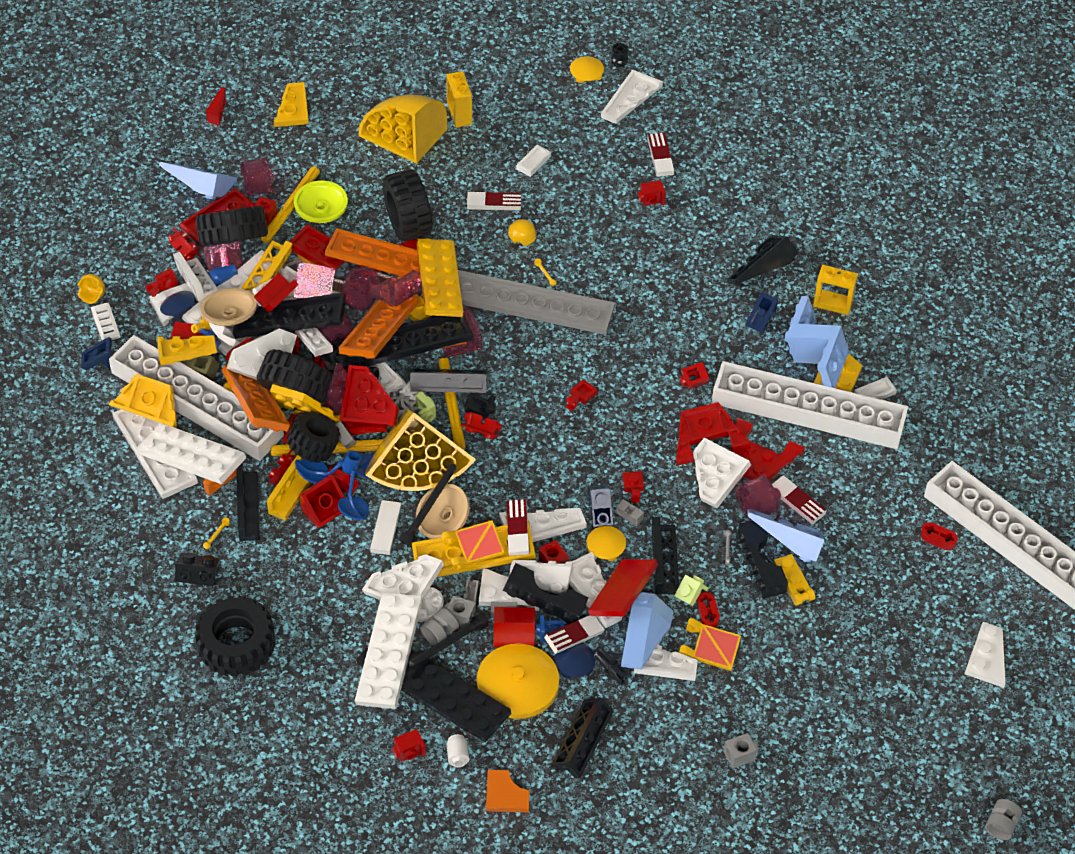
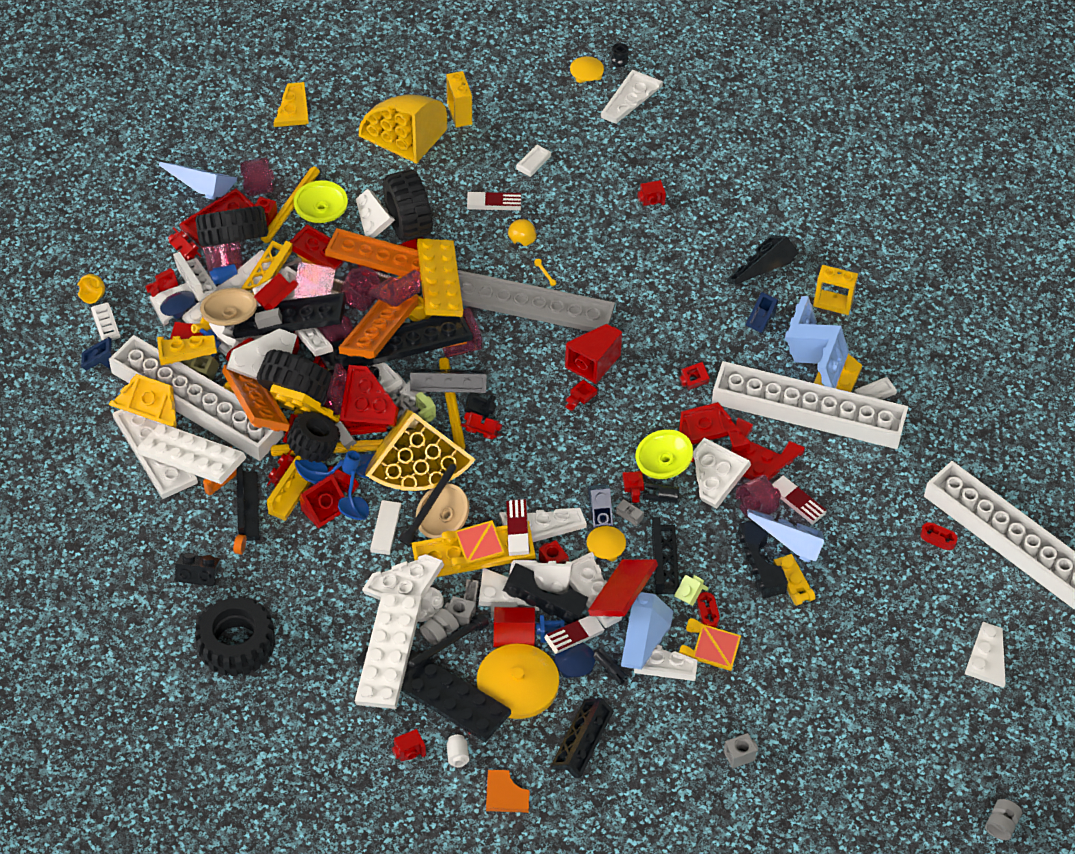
(215, 109): red slope -> none
(225, 522): yellow hinge -> none
(239, 544): none -> orange tile
(268, 318): none -> light grey piece
(372, 214): none -> white wing
(594, 352): none -> red slope
(660, 154): tile -> none
(663, 447): none -> neon yellow dish
(665, 494): none -> black hinge
(728, 534): light grey hinge -> none

